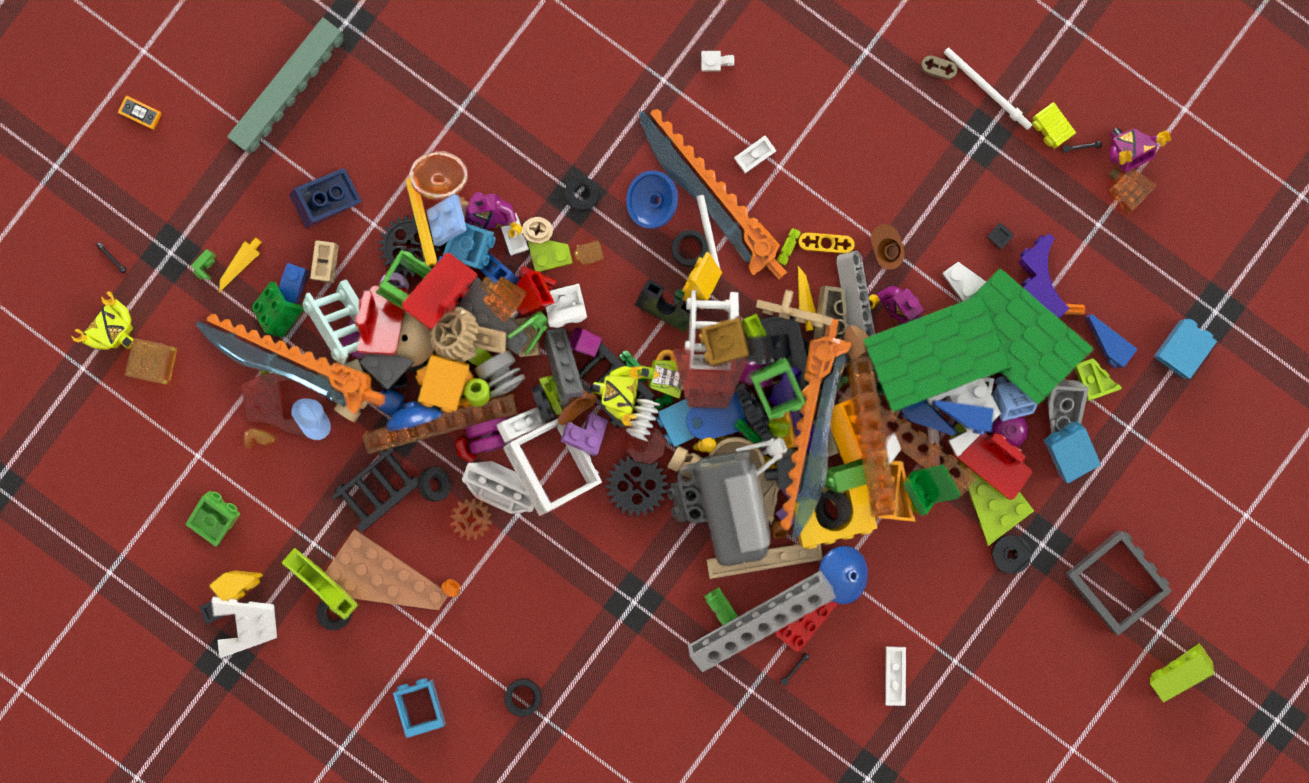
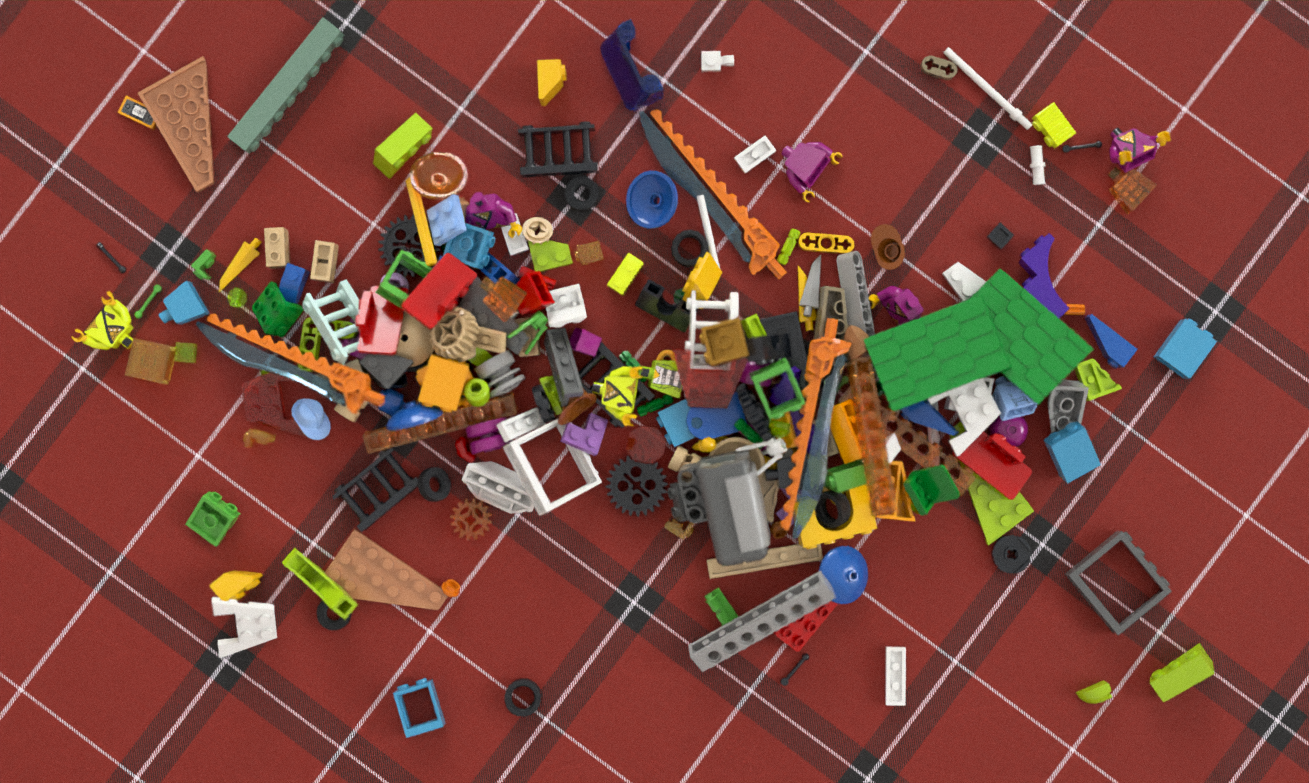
(157, 288): none -> bright green hinge
(183, 117): none -> nougat wing
(183, 305): none -> dark azure torso
(185, 352): none -> clear neon green plate
(208, 614): black plate -> none
(237, 297): none -> clear neon green plate
(277, 247): none -> tan brick
(317, 339): none -> lime beam
(324, 198): dark blue slope -> none
(401, 145): none -> lime wedge
(550, 79): none -> yellow slope
(568, 166): none -> black fence
(625, 274): none -> neon yellow brick
(634, 90): none -> clear blue windscreen
(642, 418): white piece -> none
(675, 528): none -> clear yellow bracket
(785, 311): tan plate -> none
(806, 164): none -> magenta torso
(810, 295): none -> light grey bar
(970, 416): blue slope -> none
(1037, 165): none -> white pin
(1095, 693): none -> lime brick

